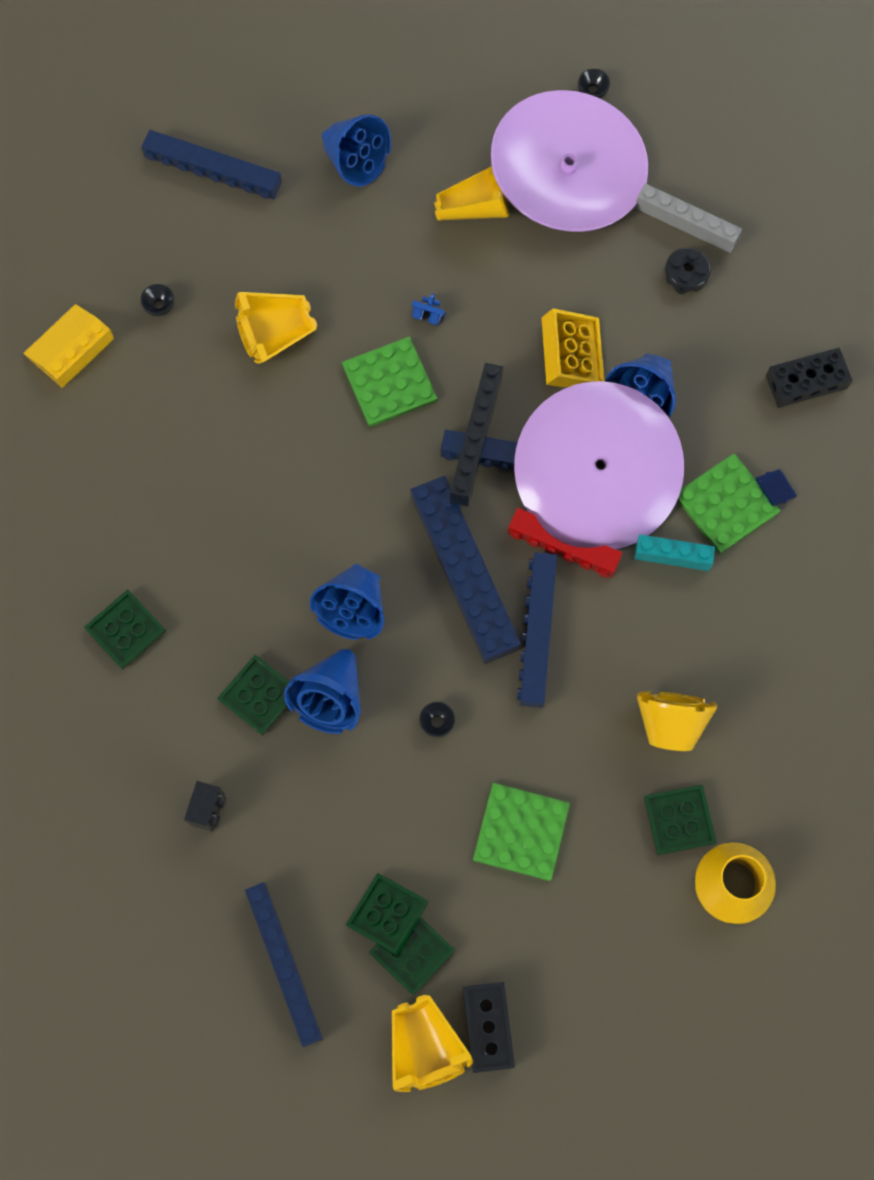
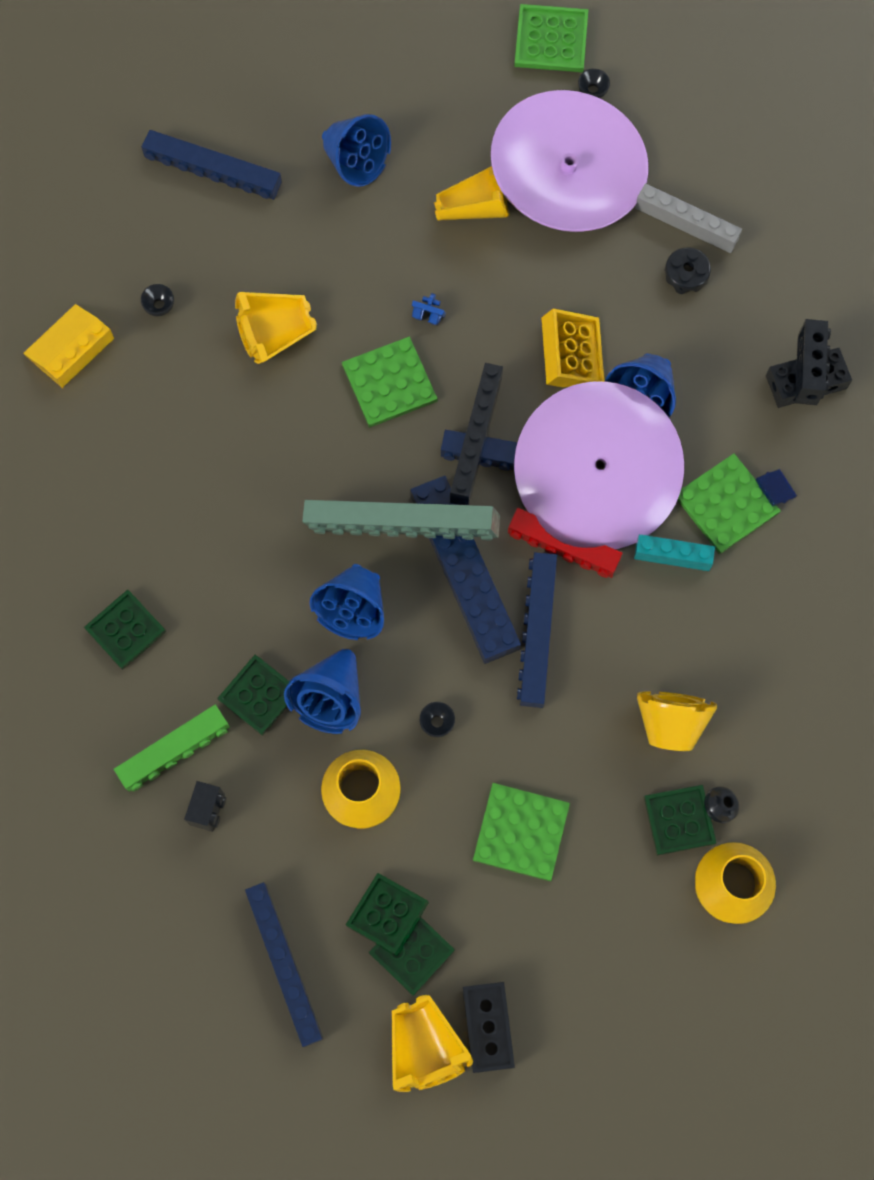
(172, 748): none -> bright green brick
(361, 813): none -> yellow cone
(402, 518): none -> sand green brick
(551, 38): none -> bright green plate
(715, 807): none -> black piece
(812, 362): none -> black brick

